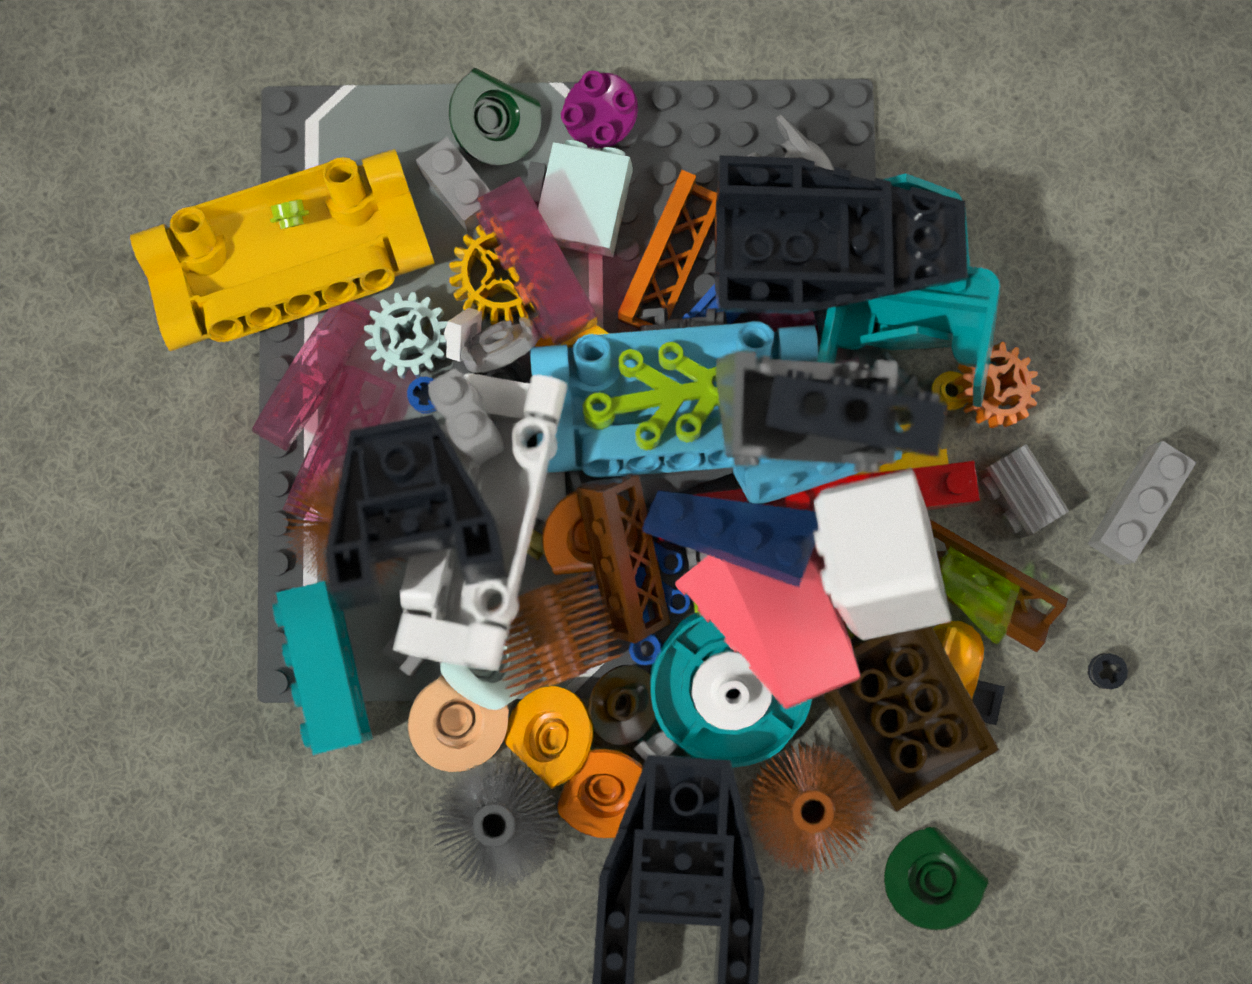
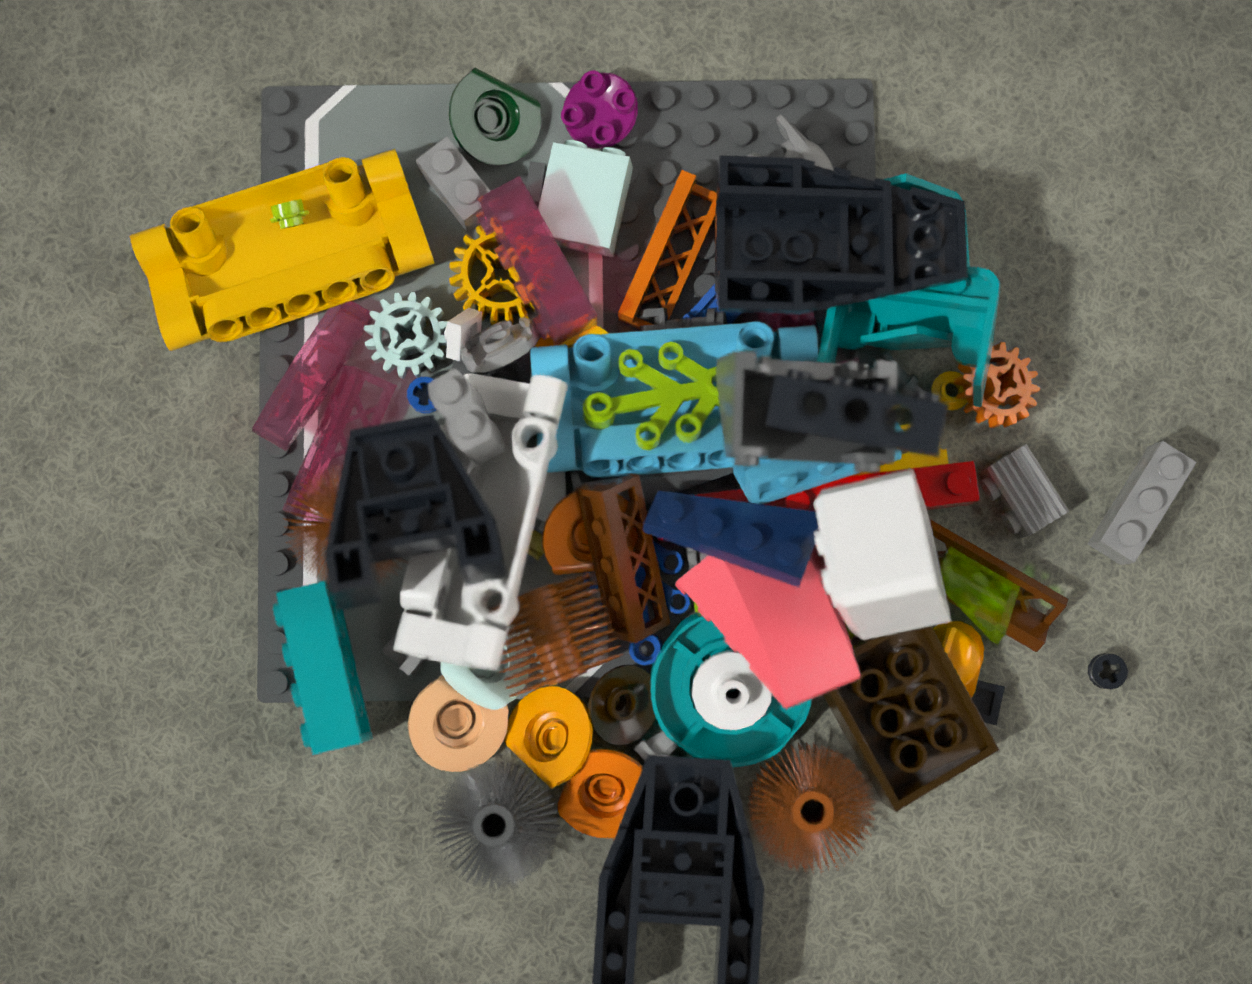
(933, 881): dark green hat -> none

